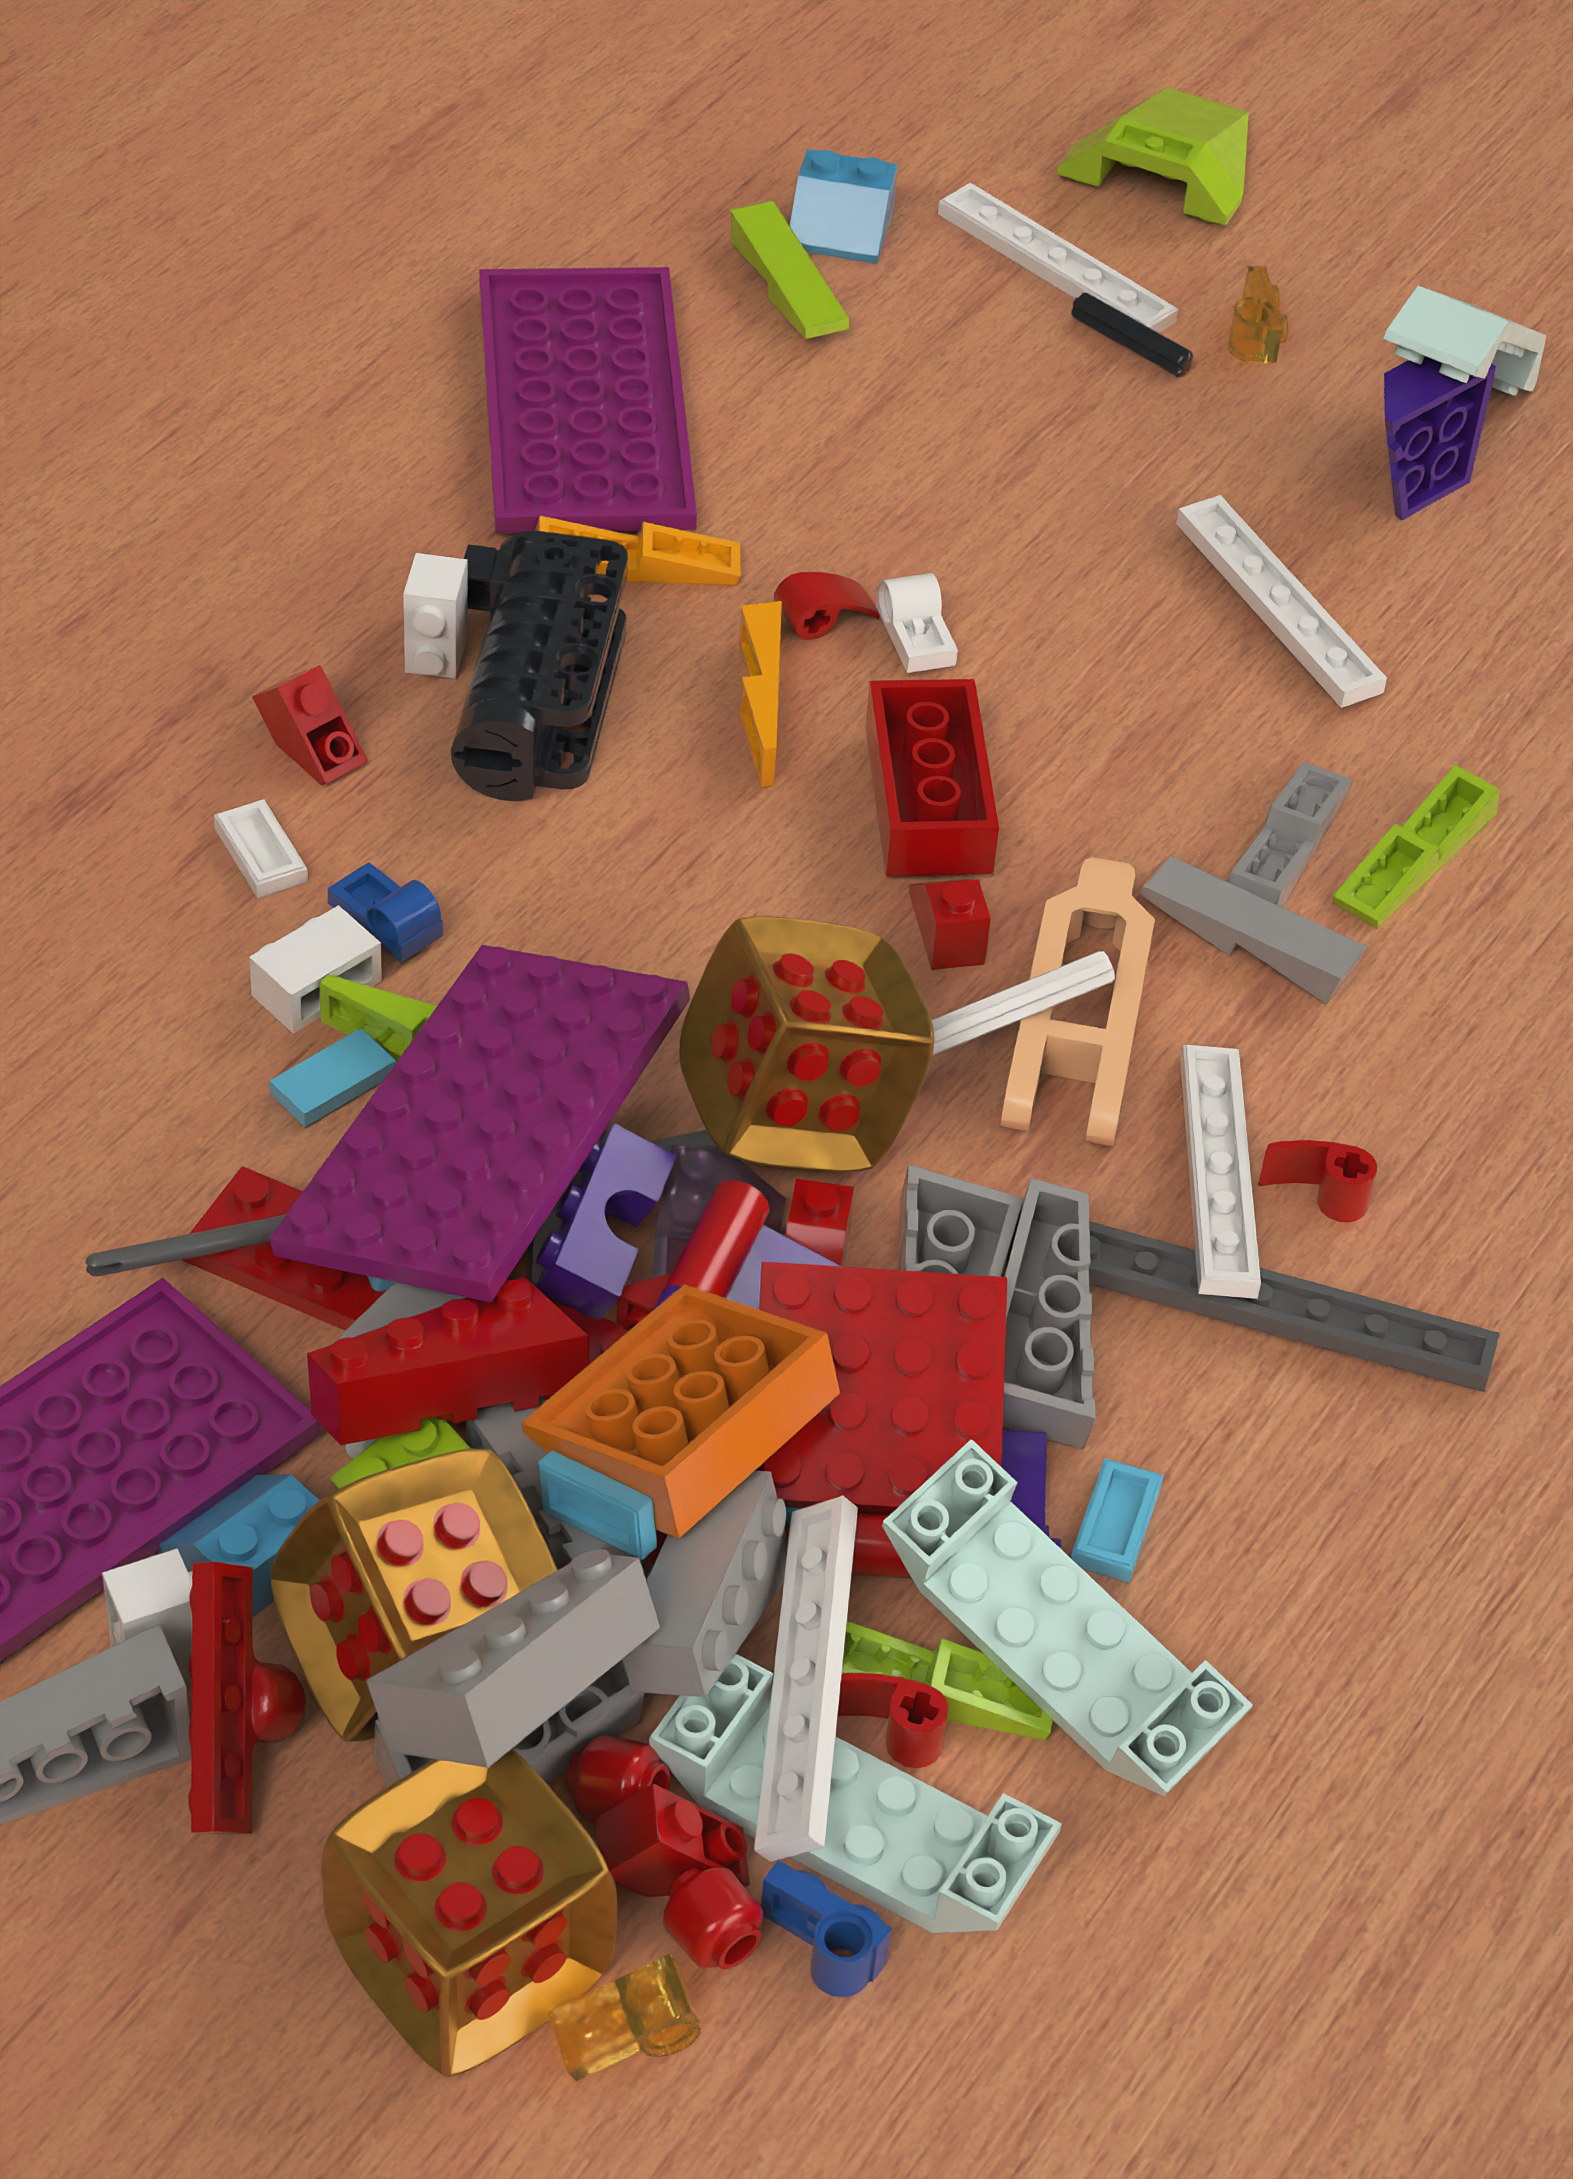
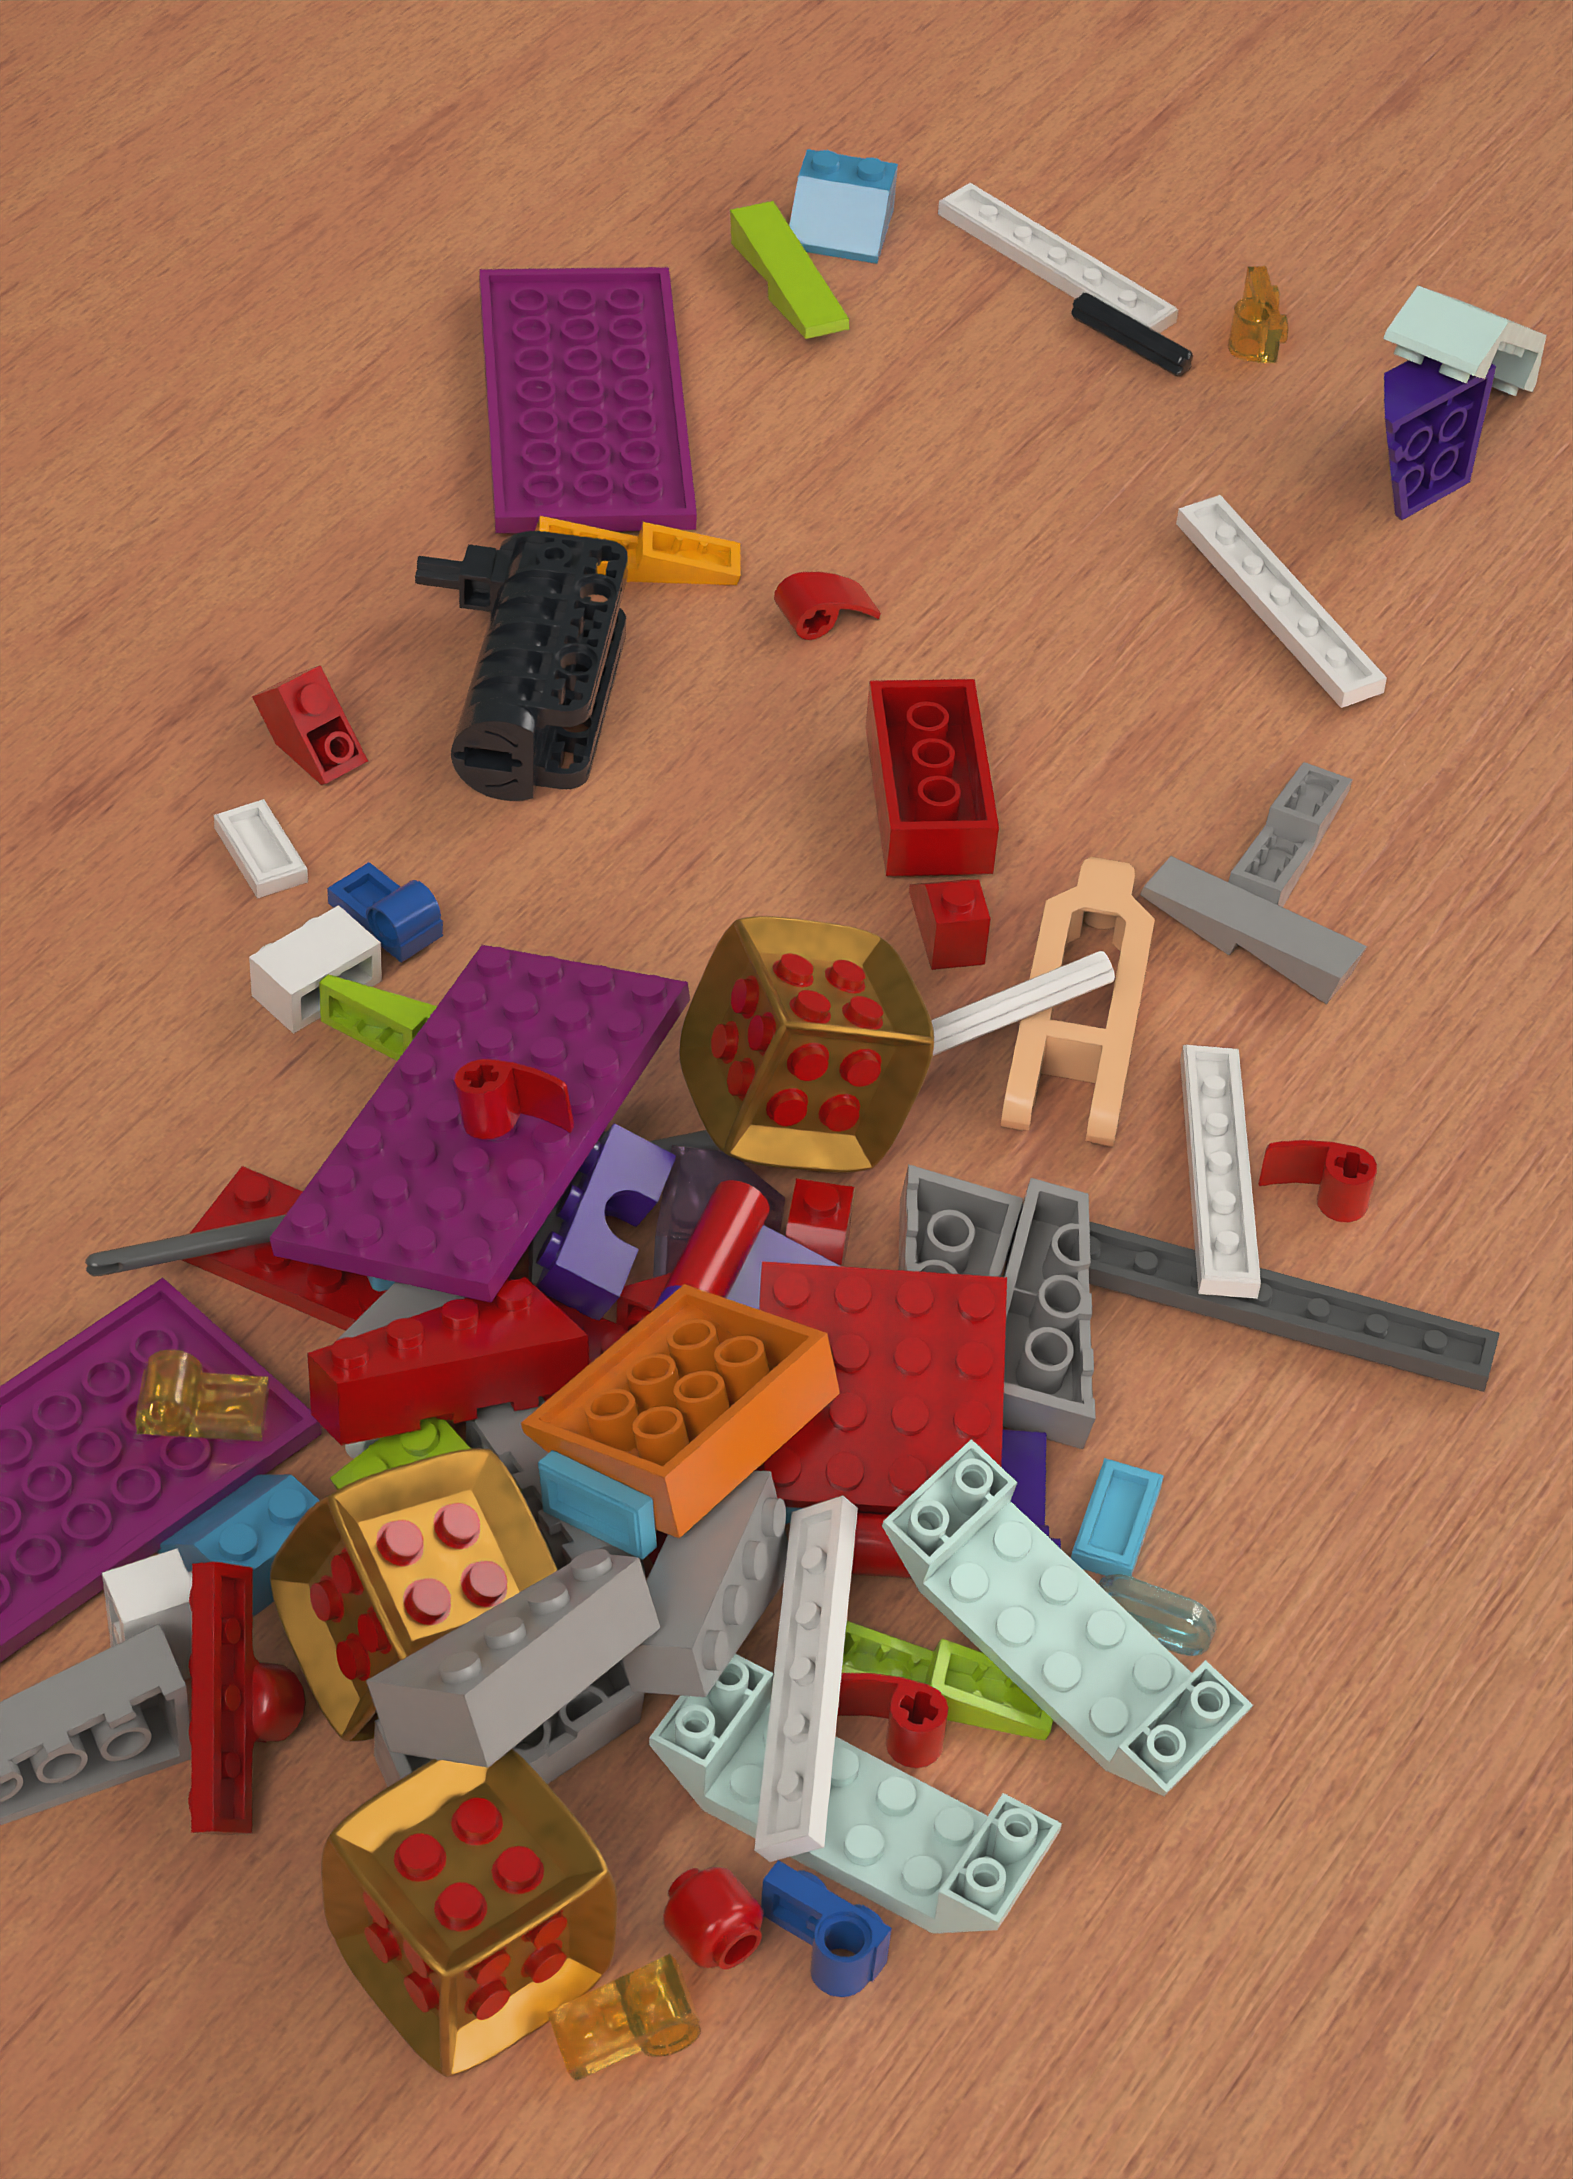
(190, 1403): none -> clear yellow plate
(332, 1077): medium azure tile -> none
(435, 615): white brick -> none
(498, 1091): none -> red panel
(612, 1772): red head -> none
(661, 1836): red slope -> none
(760, 689): light orange slope -> none
(914, 622): white plate -> none
(1171, 1618): none -> clear light blue tile
(1176, 138): lime wedge -> none
(1419, 848): lime slope -> none

